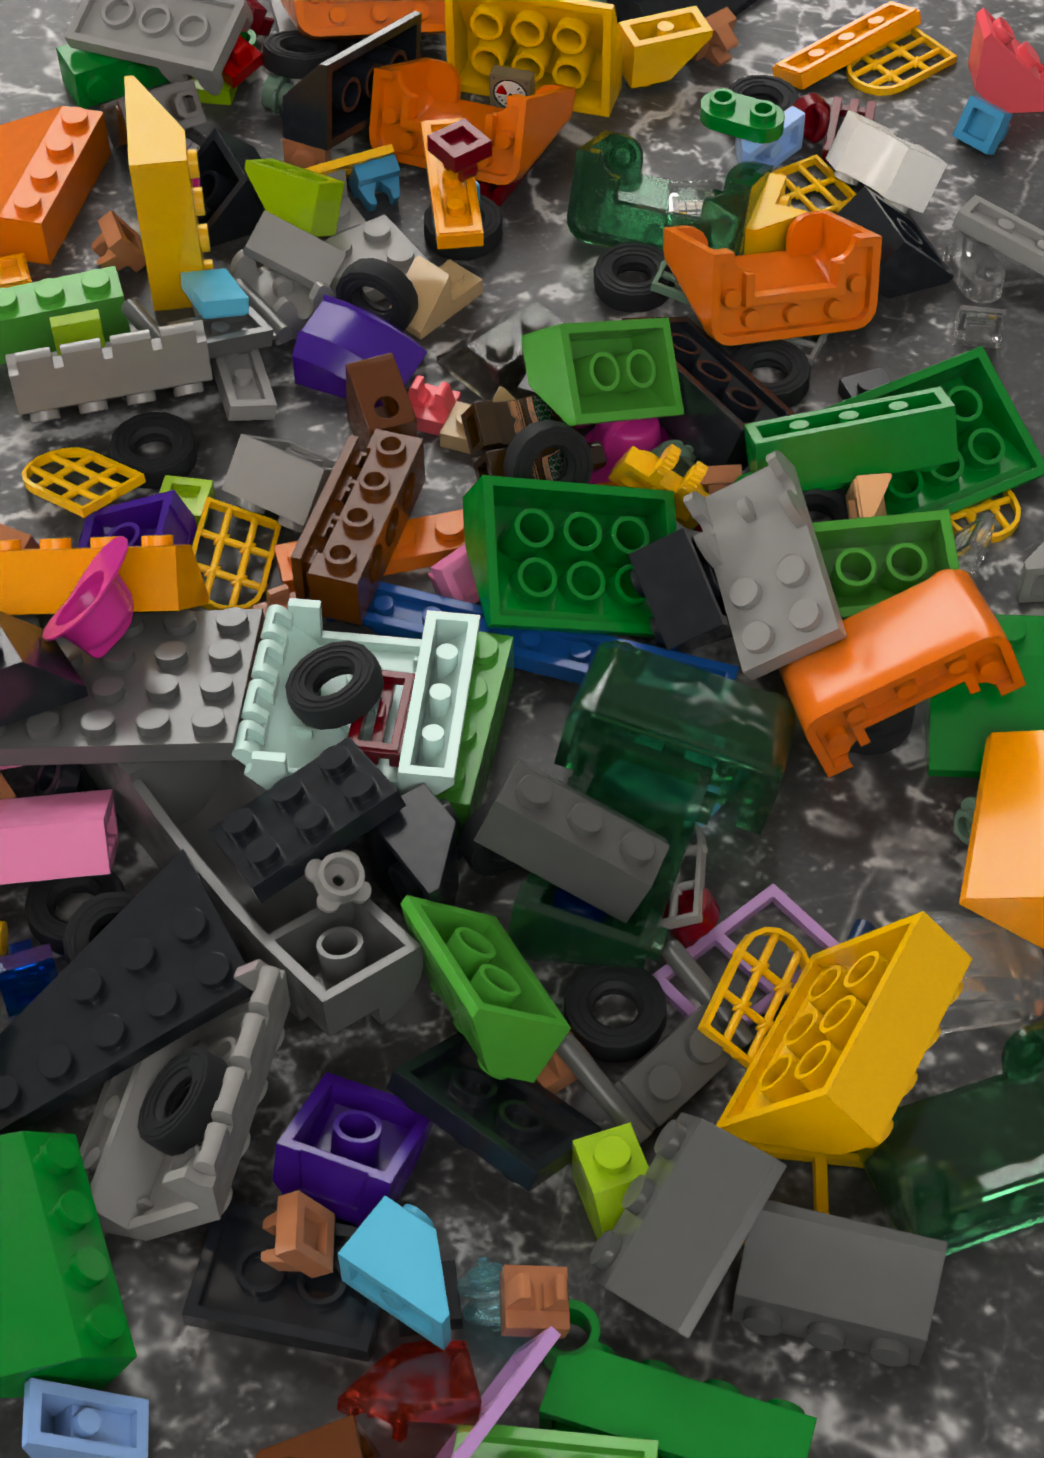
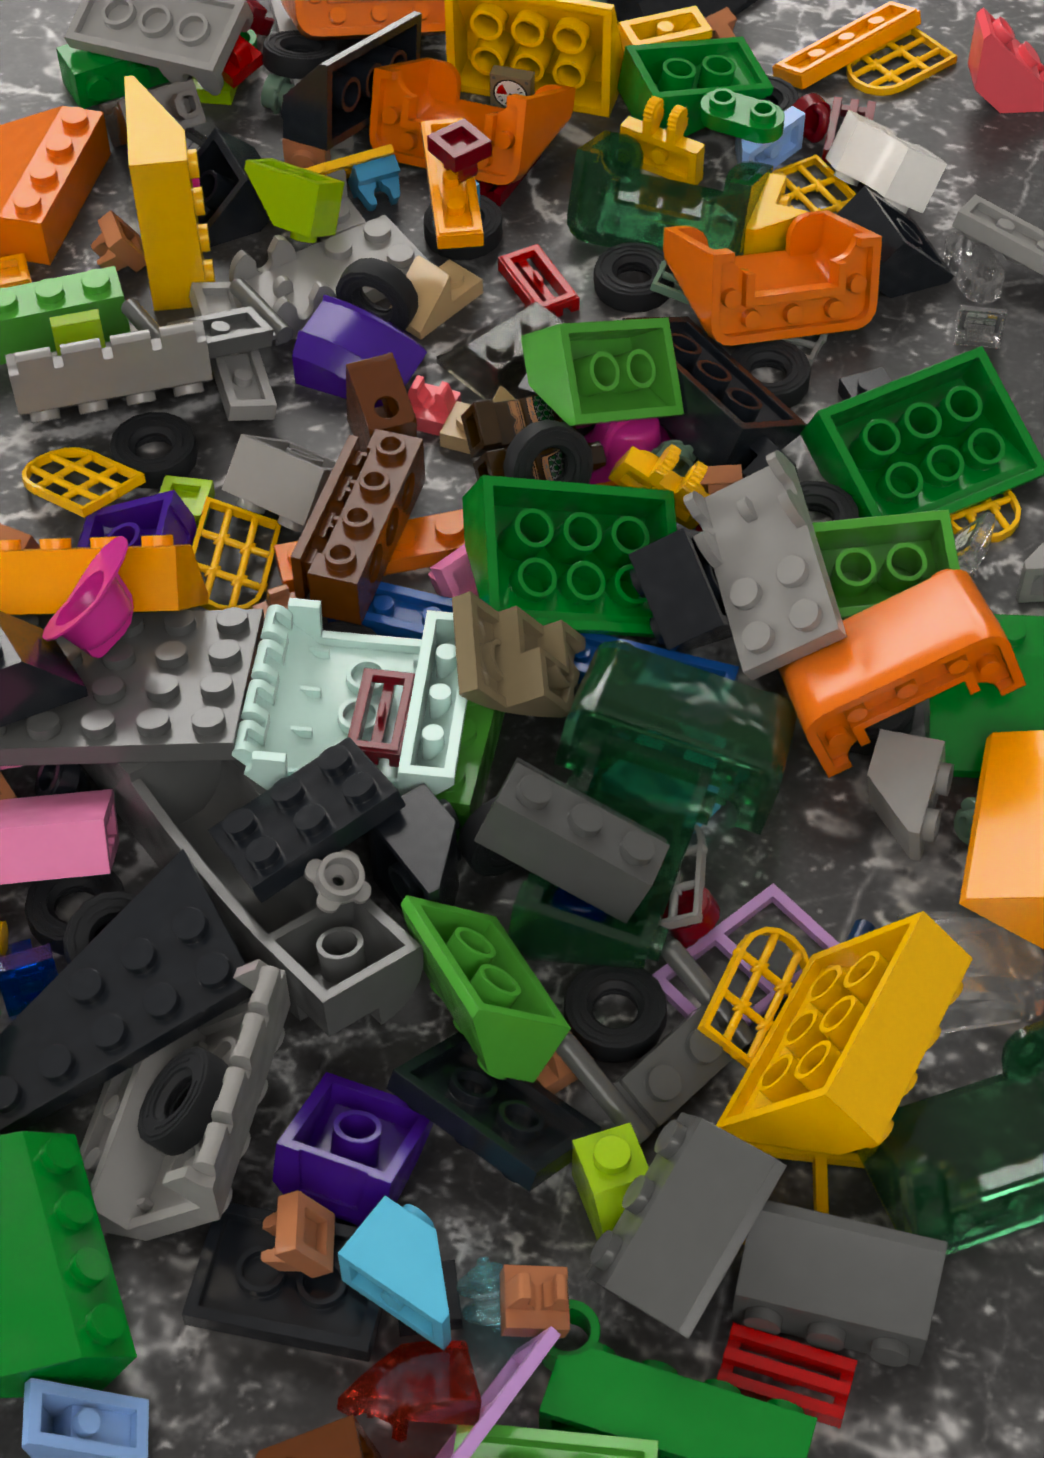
(215, 293): medium azure tile -> none
(293, 251): light grey tile -> none
(346, 704): black tyre -> none
(514, 660): none -> dark tan slope
(529, 283): none -> red tile
(667, 150): none -> yellow hinge
(687, 72): none -> green slope
(688, 196): clear slope -> none
(793, 1353): none -> red tile
(859, 439): green hinge -> none
(866, 495): light nougat slope -> none
(905, 786): none -> light grey slope
(982, 125): dark azure tile -> none

